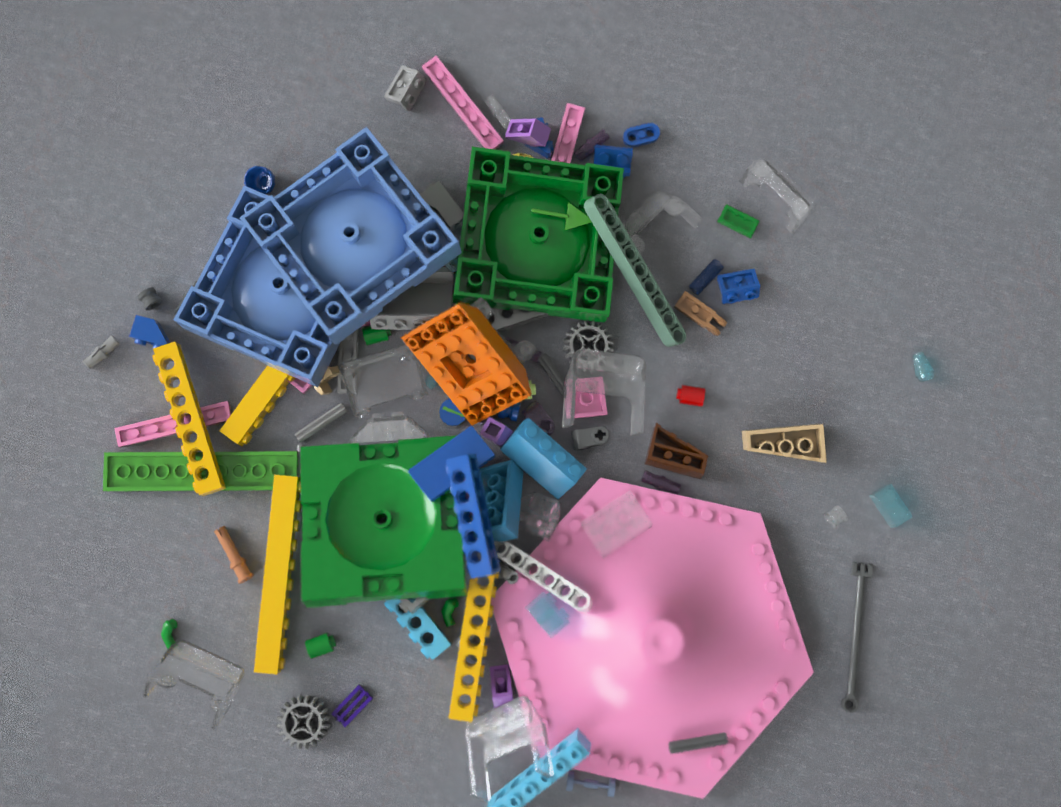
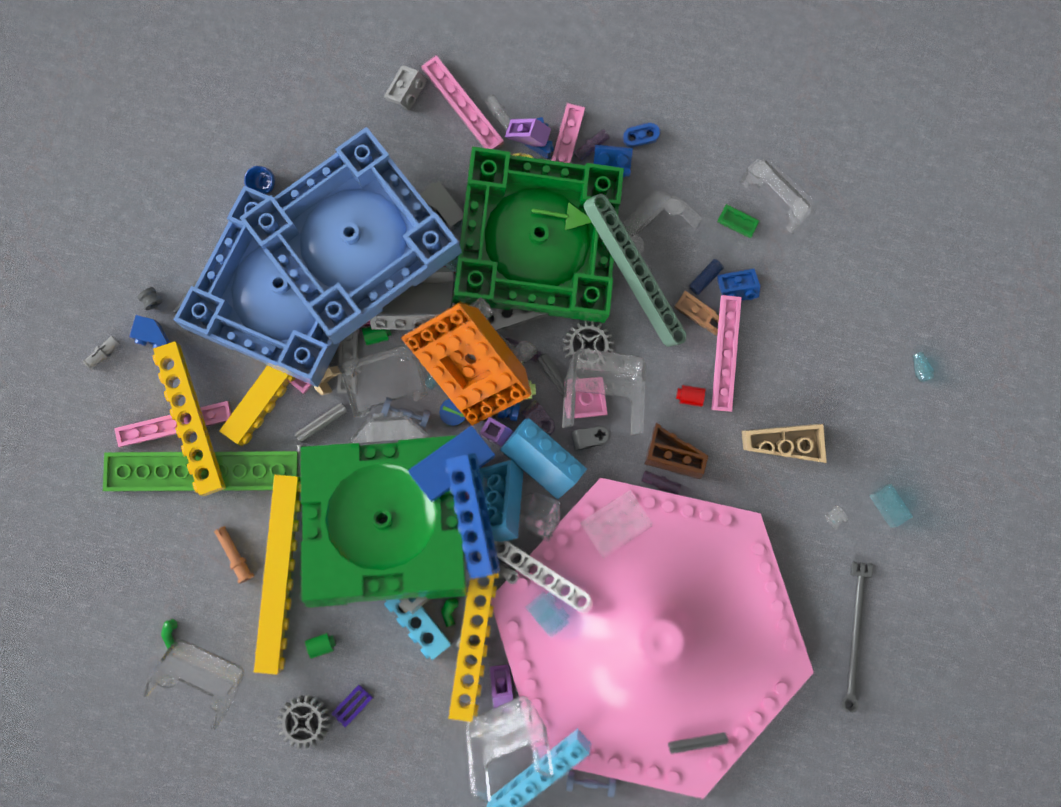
(424, 419): none -> sand blue wheel
(726, 353): none -> bright pink plate

